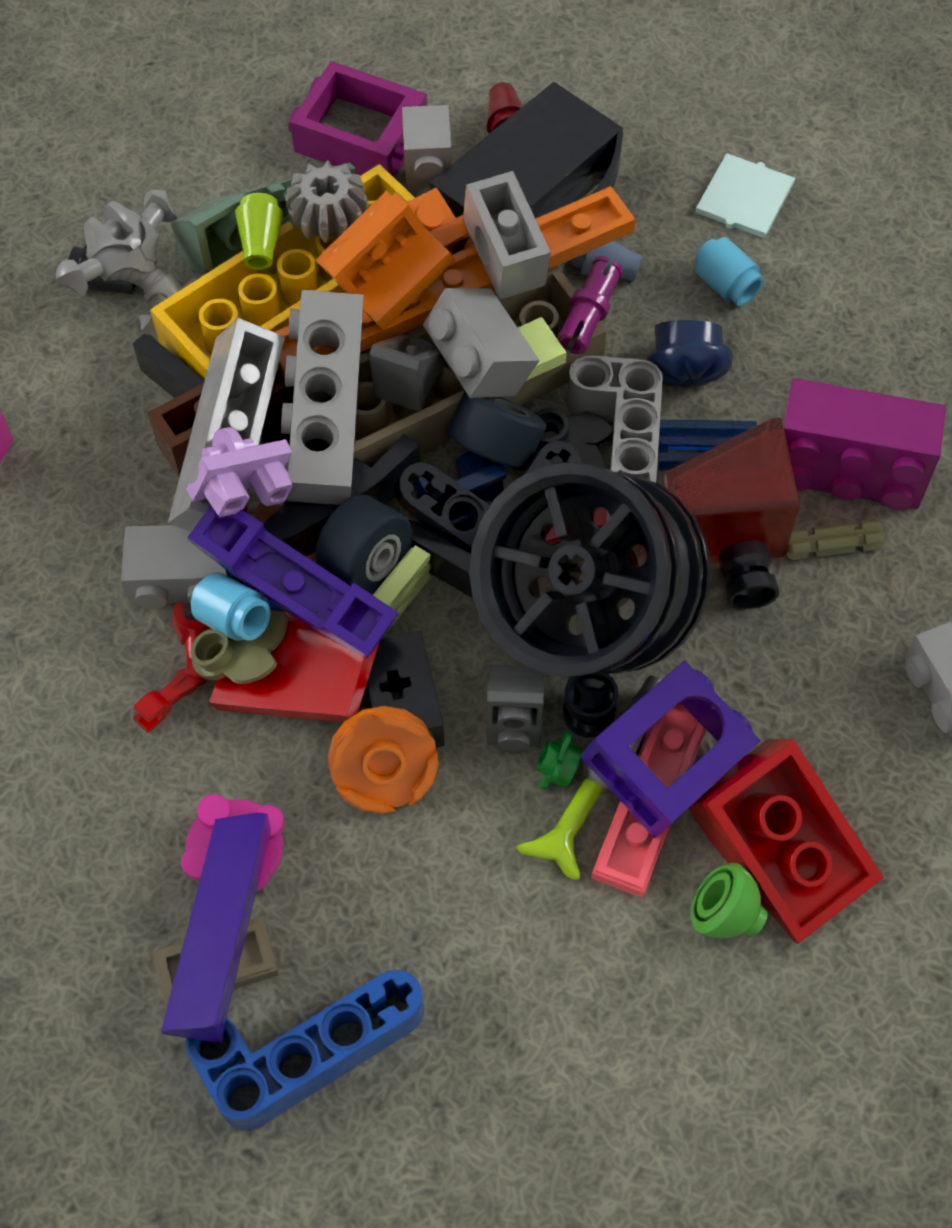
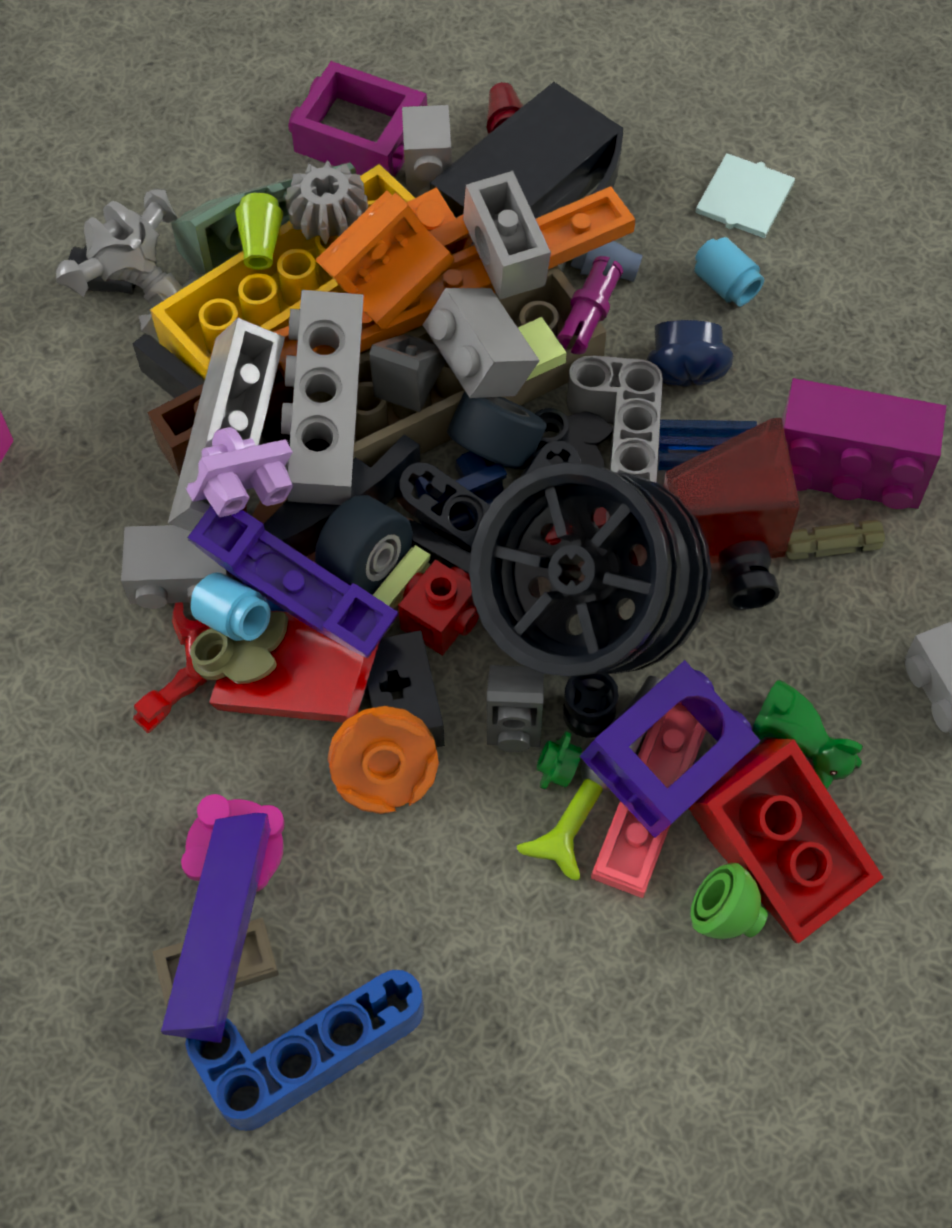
(439, 606): none -> red brick
(792, 716): none -> green animal

